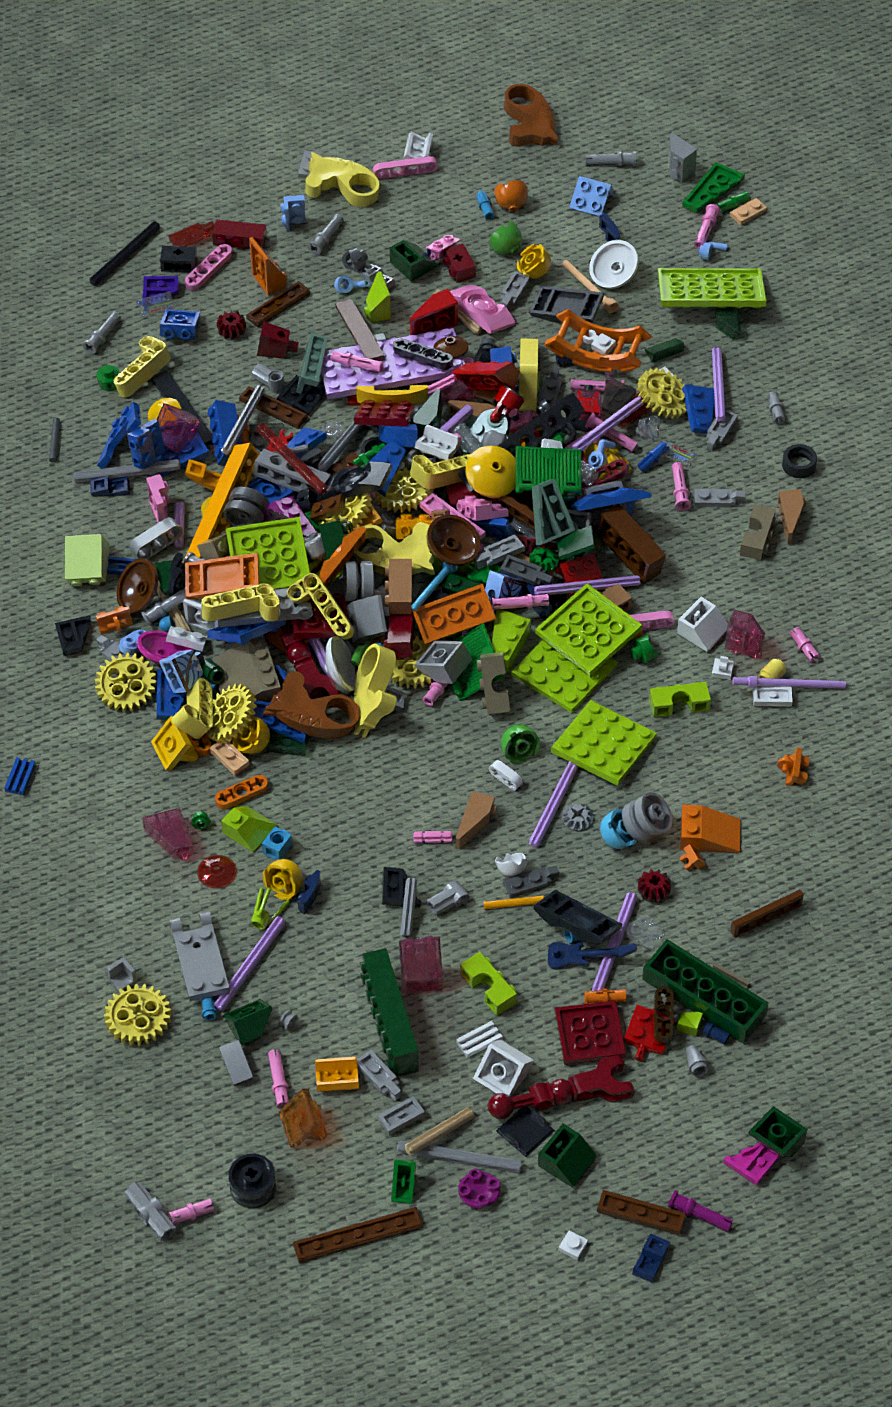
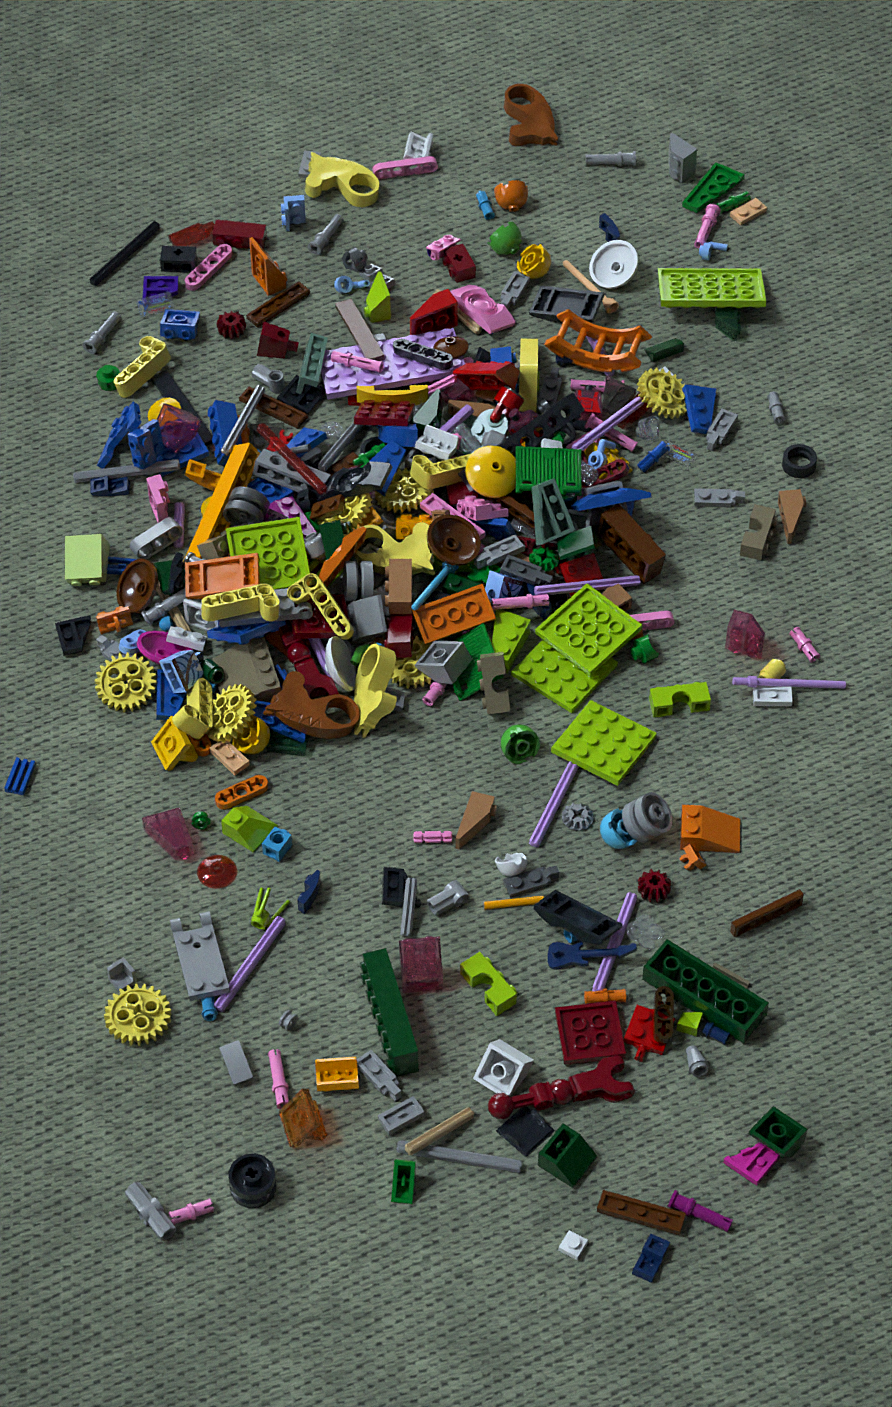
(54, 440): dark grey bar -> none
(248, 1021): dark green slope -> none
(283, 875): yellow cylinder -> none
(357, 1234): reddish brown tile -> none
(411, 259): dark green slope -> none
(479, 1189): magenta dish -> none
(487, 344): dark grey plate -> none
(494, 1031): white tile -> none
(505, 775): white beam -> none
(590, 196): light blue bracket -> none
(601, 343): white plate -> none
(680, 493): bright pink pin -> none
(702, 624): white slope -> none
(718, 384): lavender axle -> none
(722, 668): white tile -> none
(792, 765): orange hips -> none

